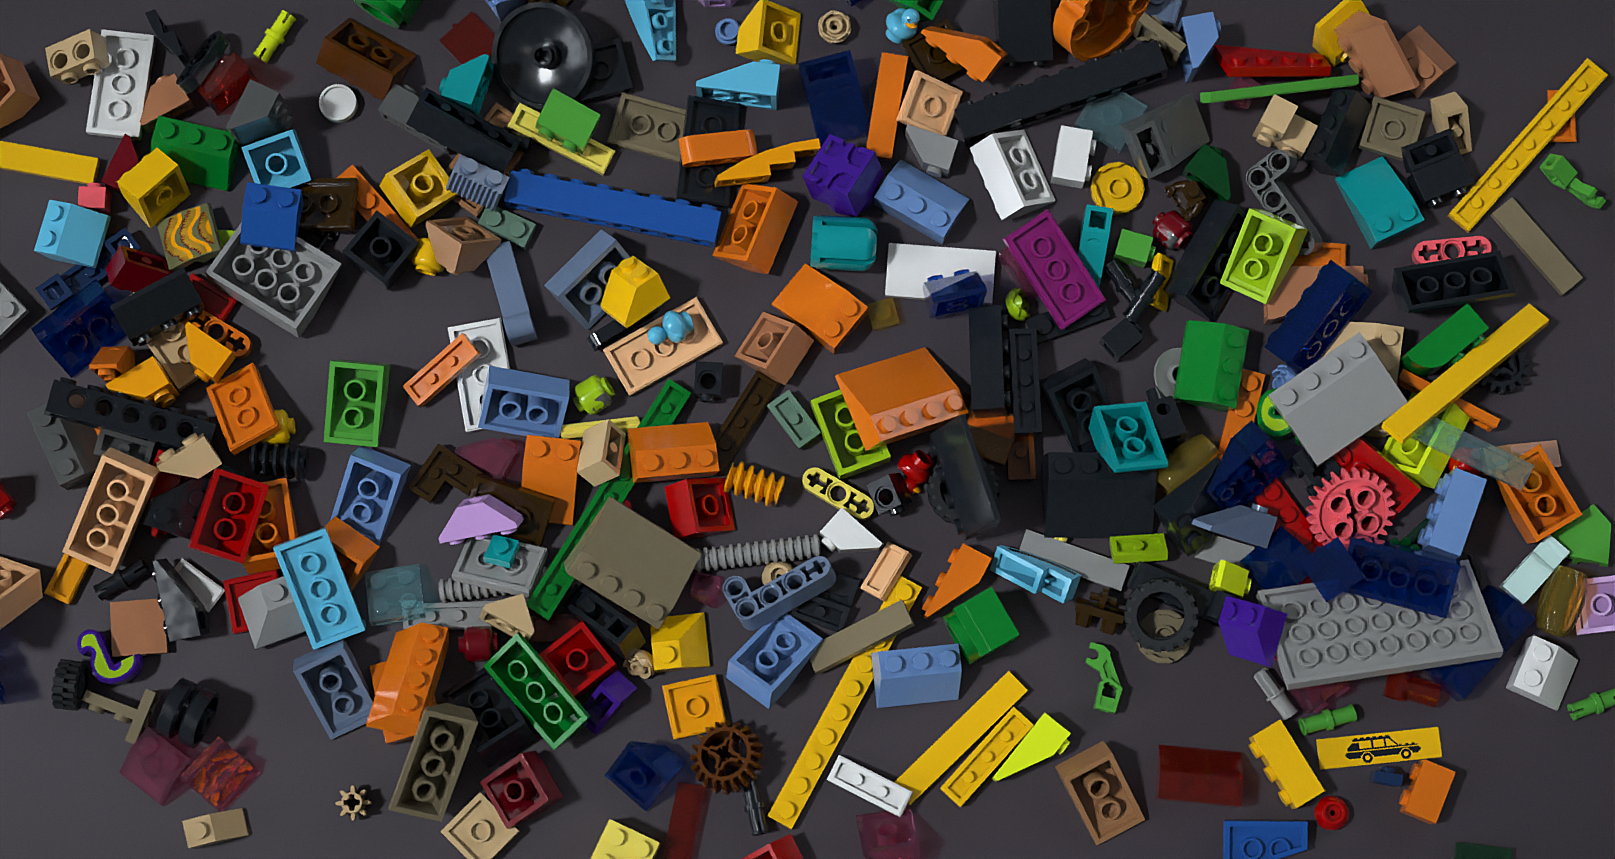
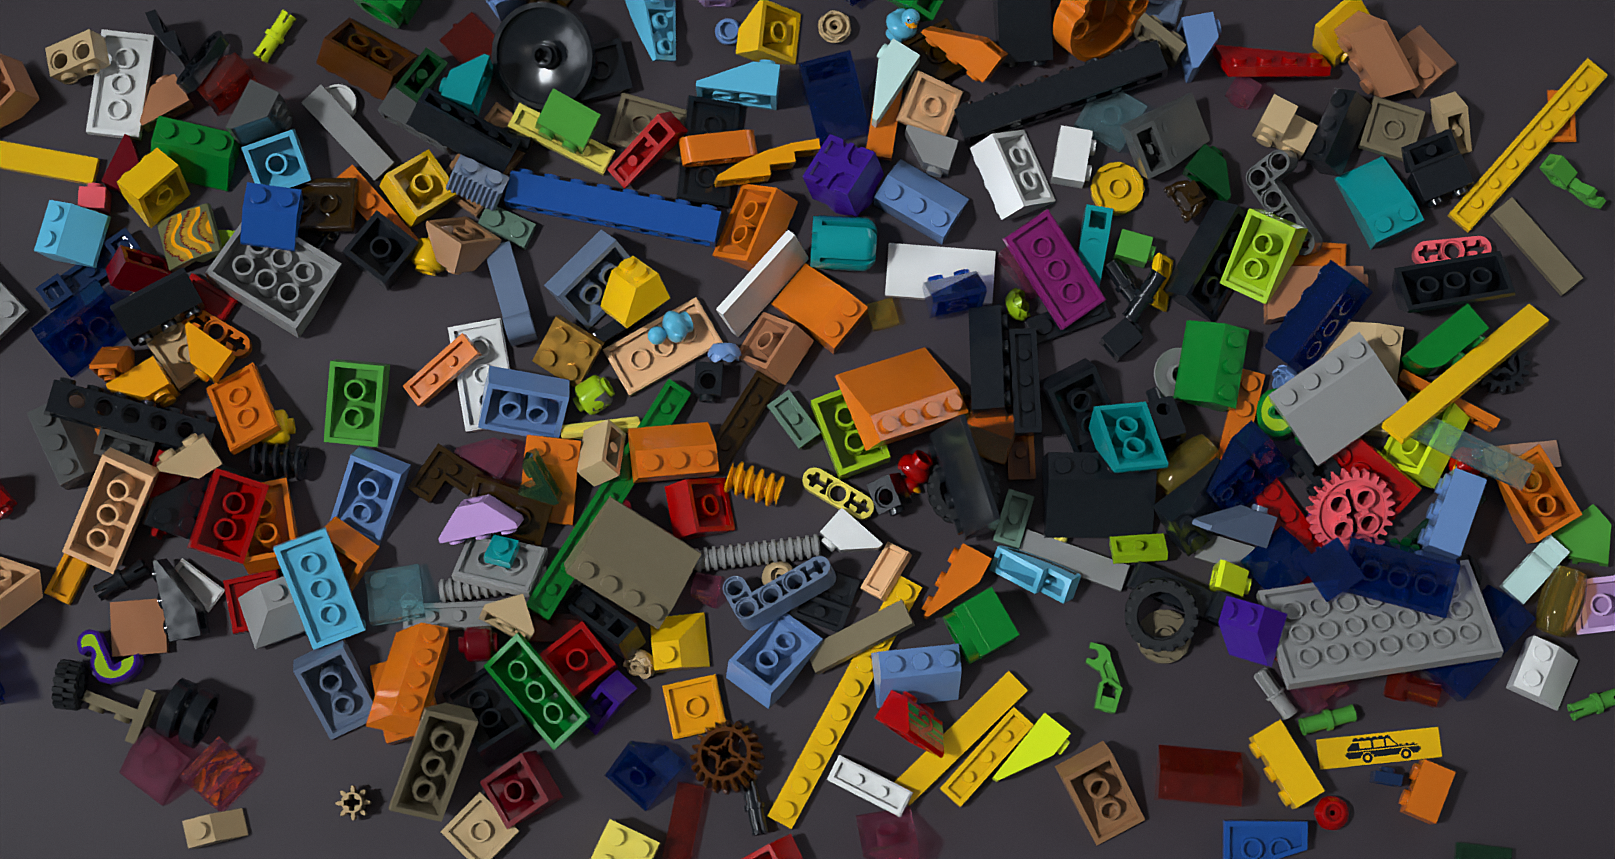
(348, 132): none -> light grey tile
(423, 73): none -> dark green slope
(542, 485): none -> clear green slope
(568, 351): none -> pearl gold plate
(647, 148): none -> red slope
(724, 351): none -> medium blue plate
(762, 283): none -> white tile
(894, 69): none -> light aqua slope
(912, 722): none -> red slope
(1013, 519): none -> sand green plate
(1111, 616): dark brown hips -> none
(1172, 230): dark red head -> none
(1279, 88): bright green tile -> none

